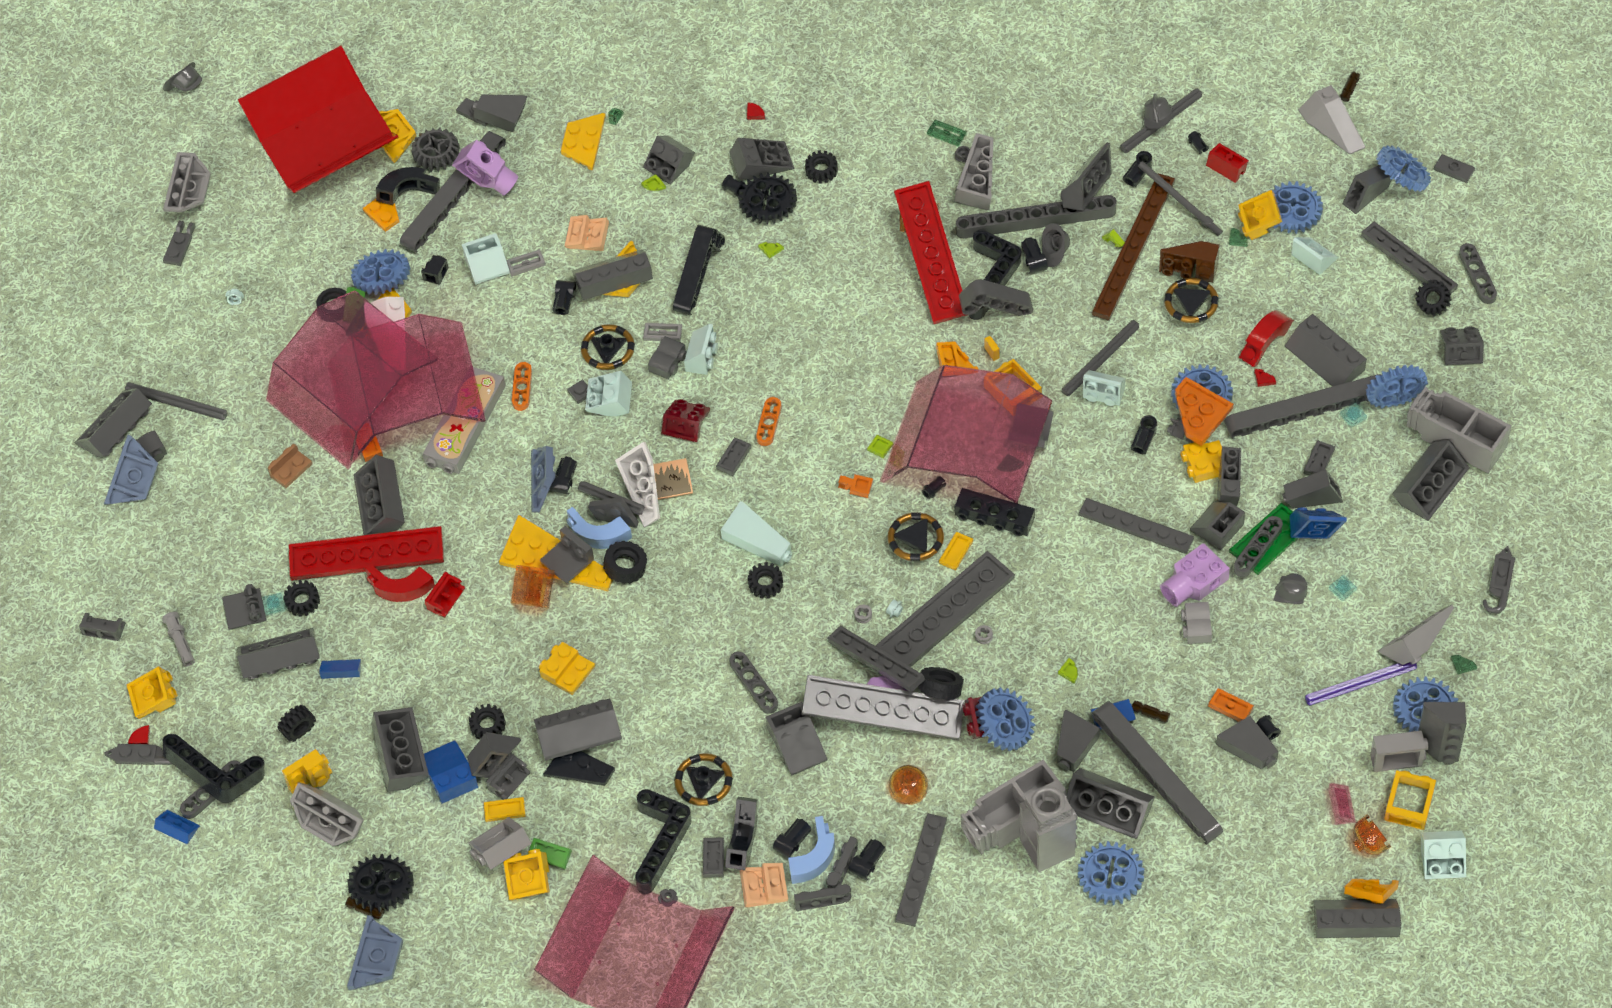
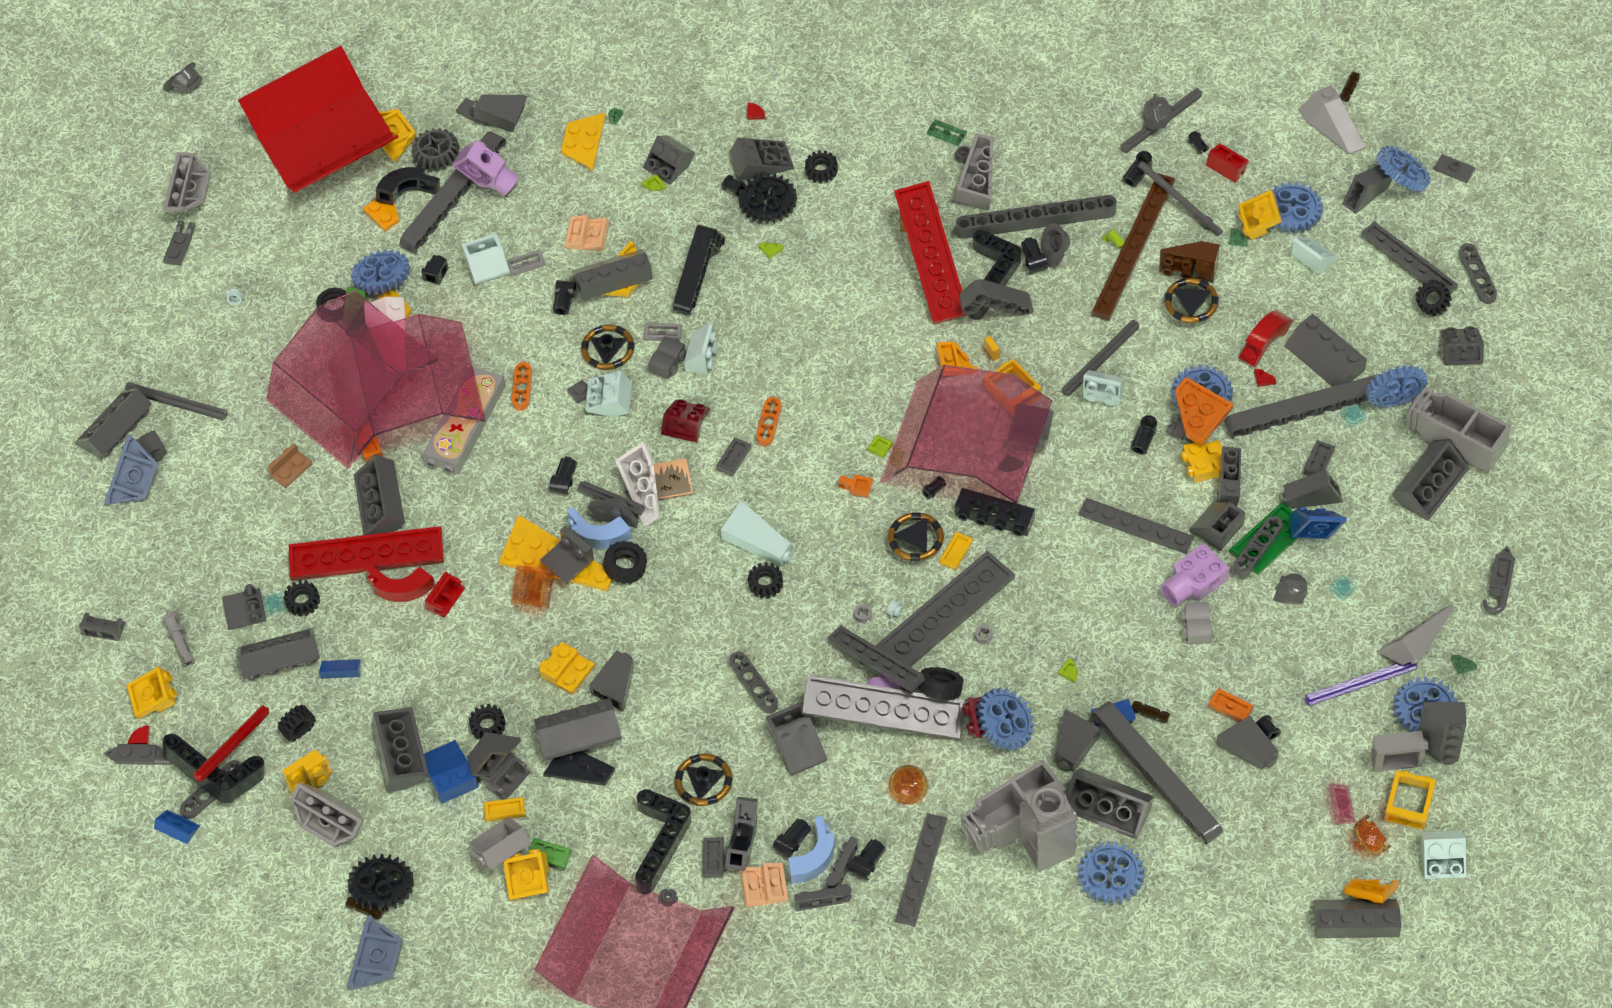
(231, 743): none -> red axle
(541, 475): sand blue wing -> none
(614, 680): none -> dark grey slope
(1088, 179): dark grey slope -> none

